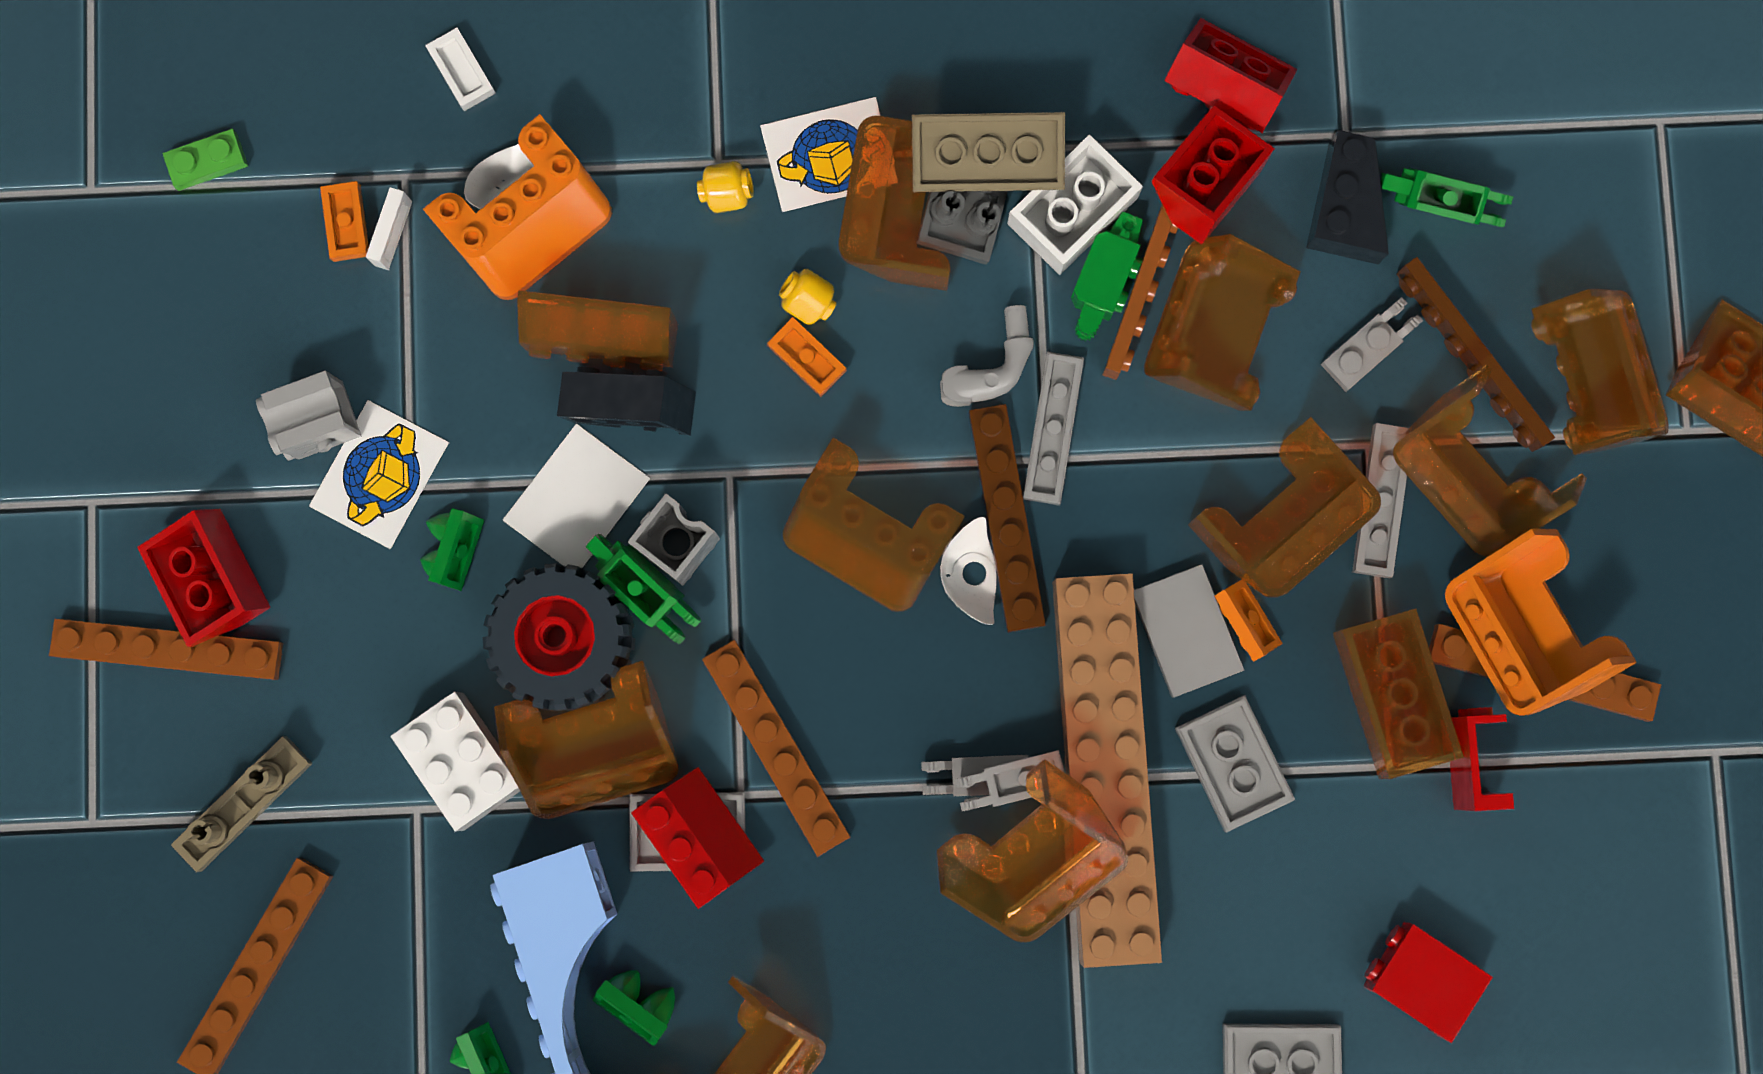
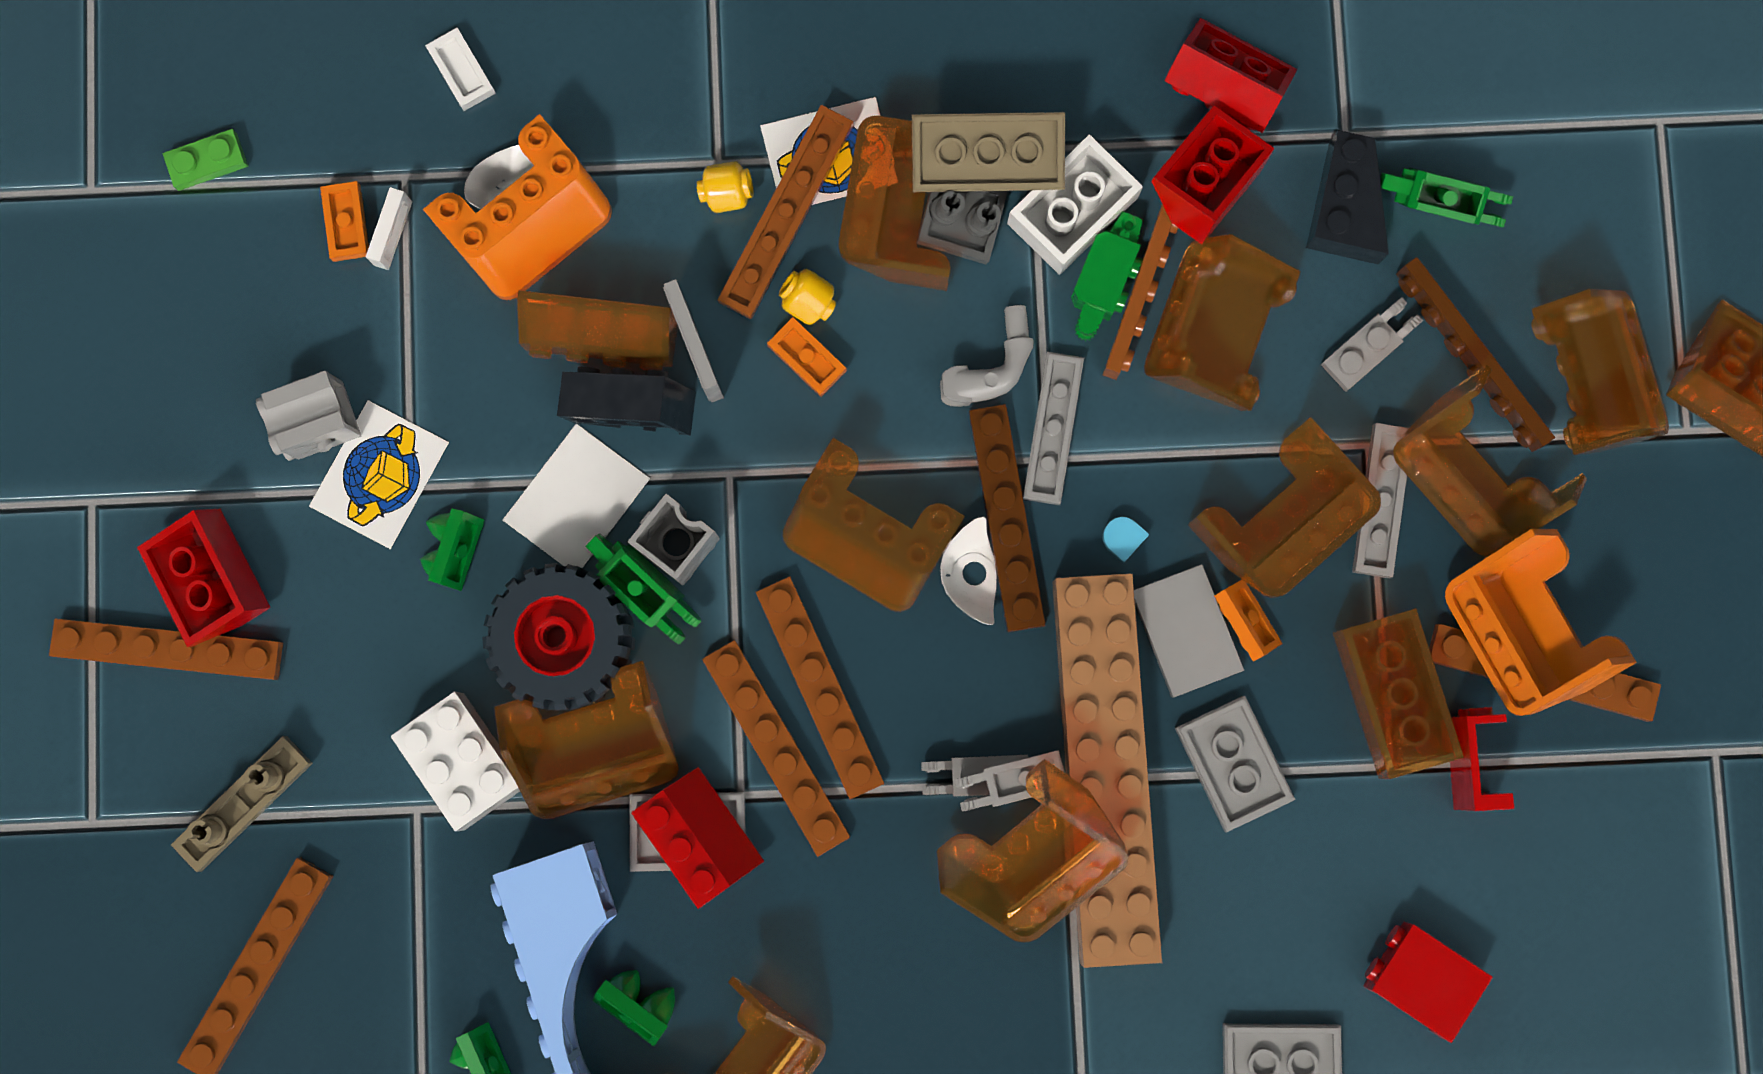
(692, 341): none -> light grey tile
(786, 212): none -> dark orange plate
(820, 688): none -> dark orange plate
(1123, 537): none -> medium azure tile

